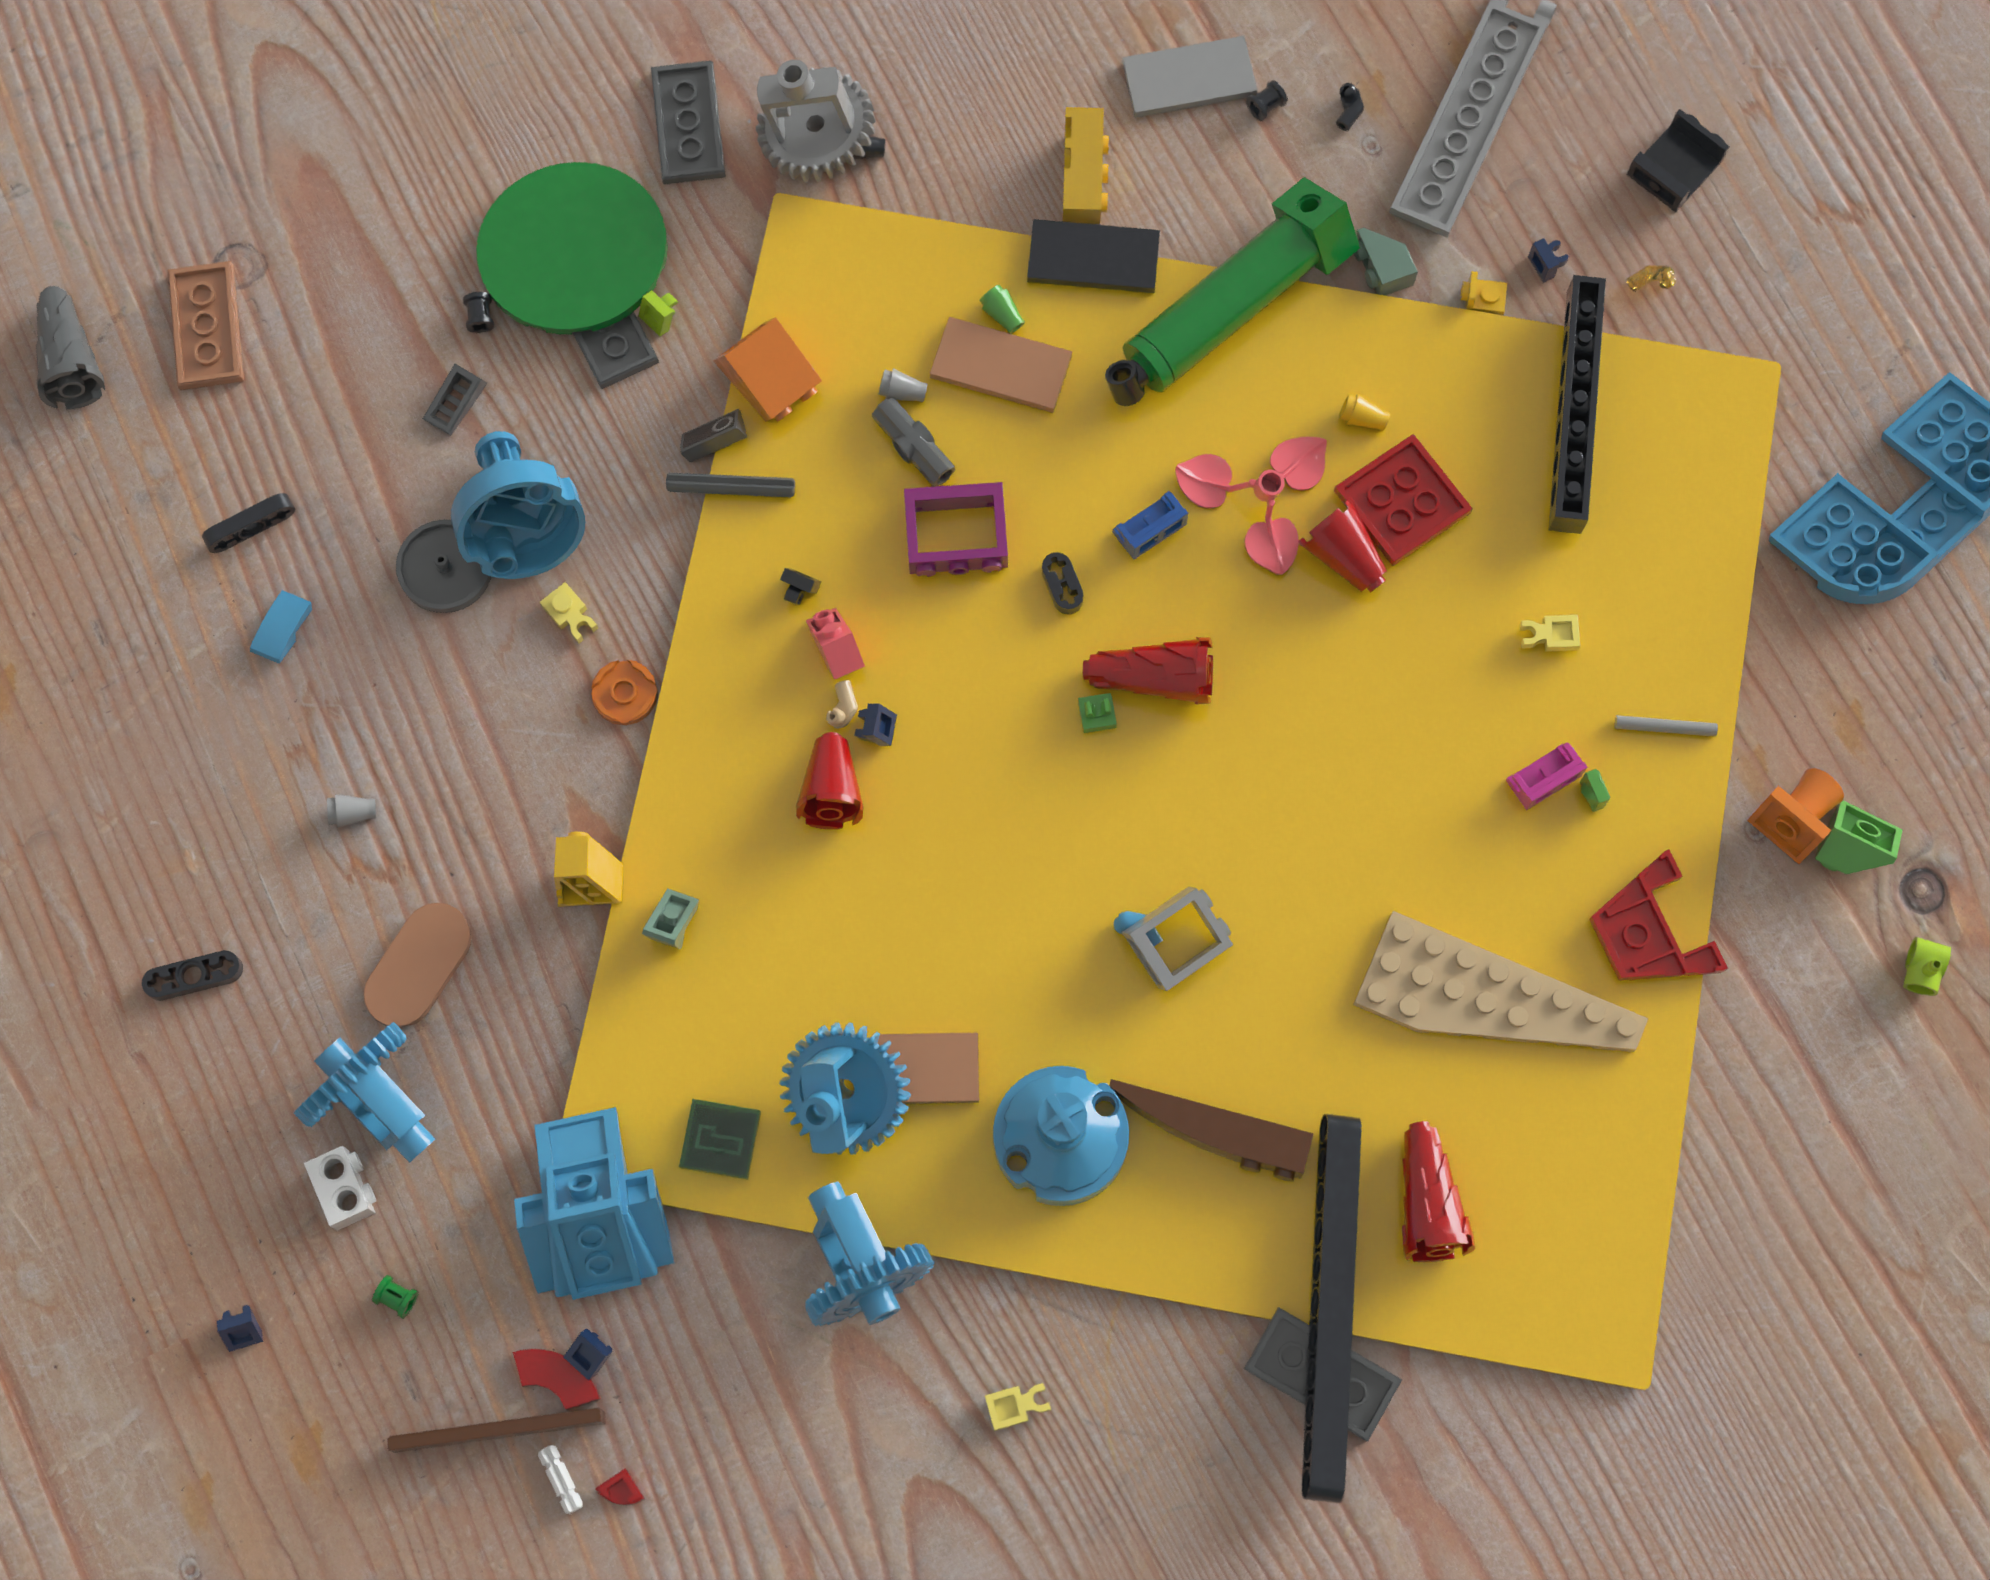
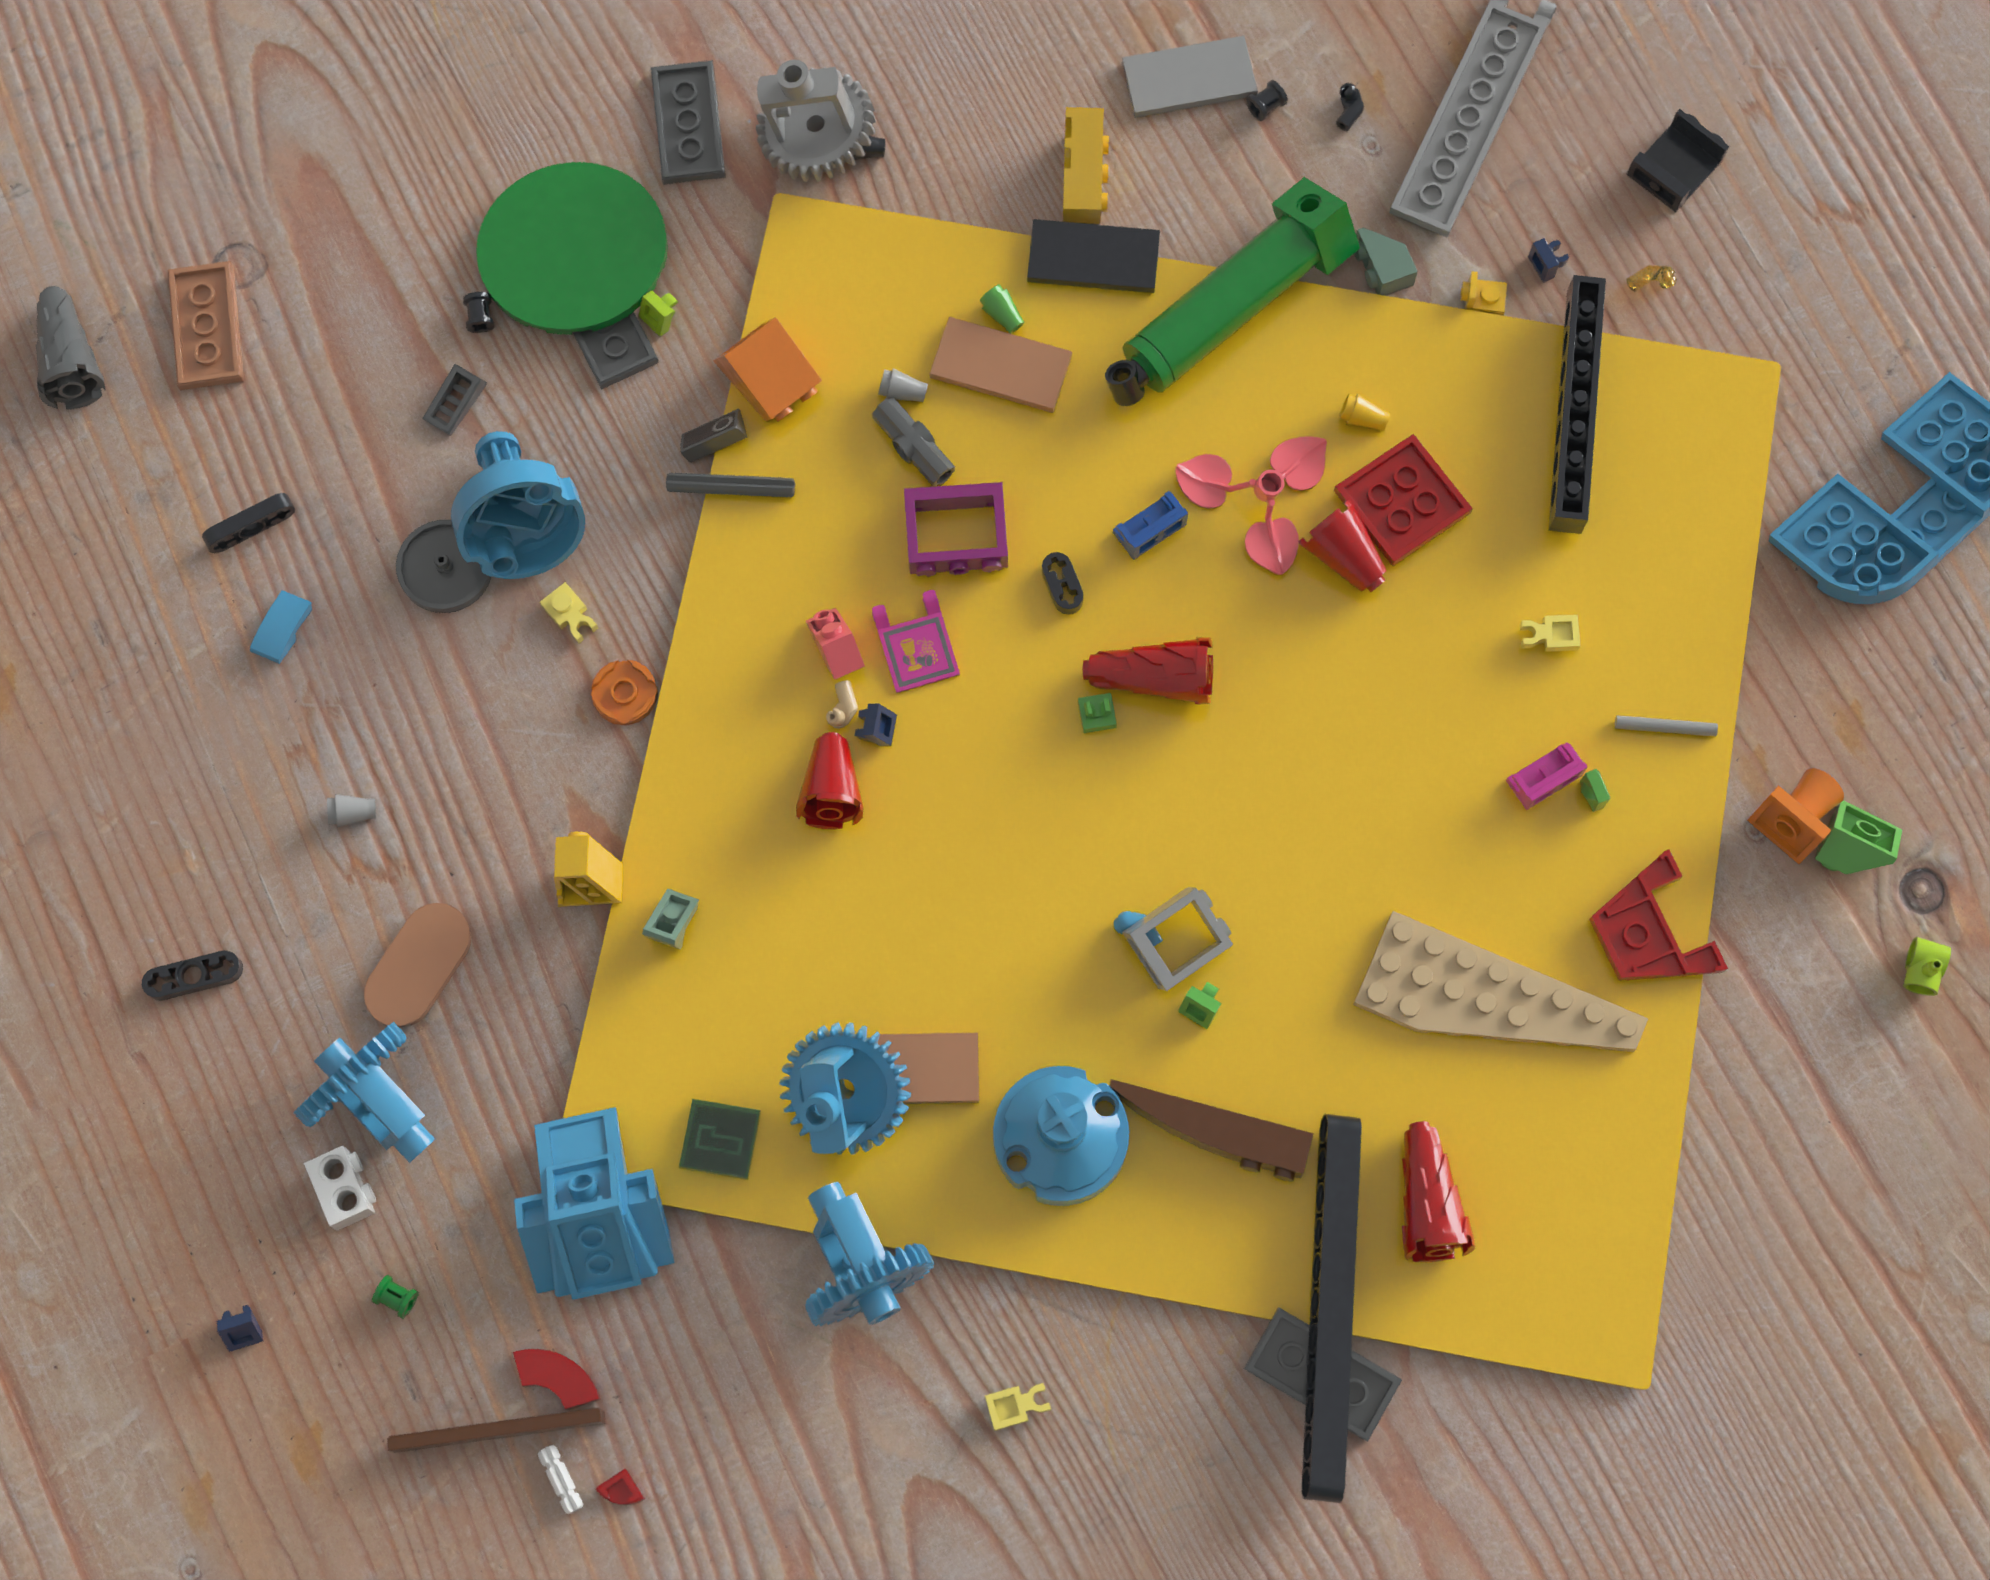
(588, 1354): dark blue tile -> none
(798, 585): black tile -> none
(917, 649): none -> dark pink flag
(1201, 1005): none -> bright green tile

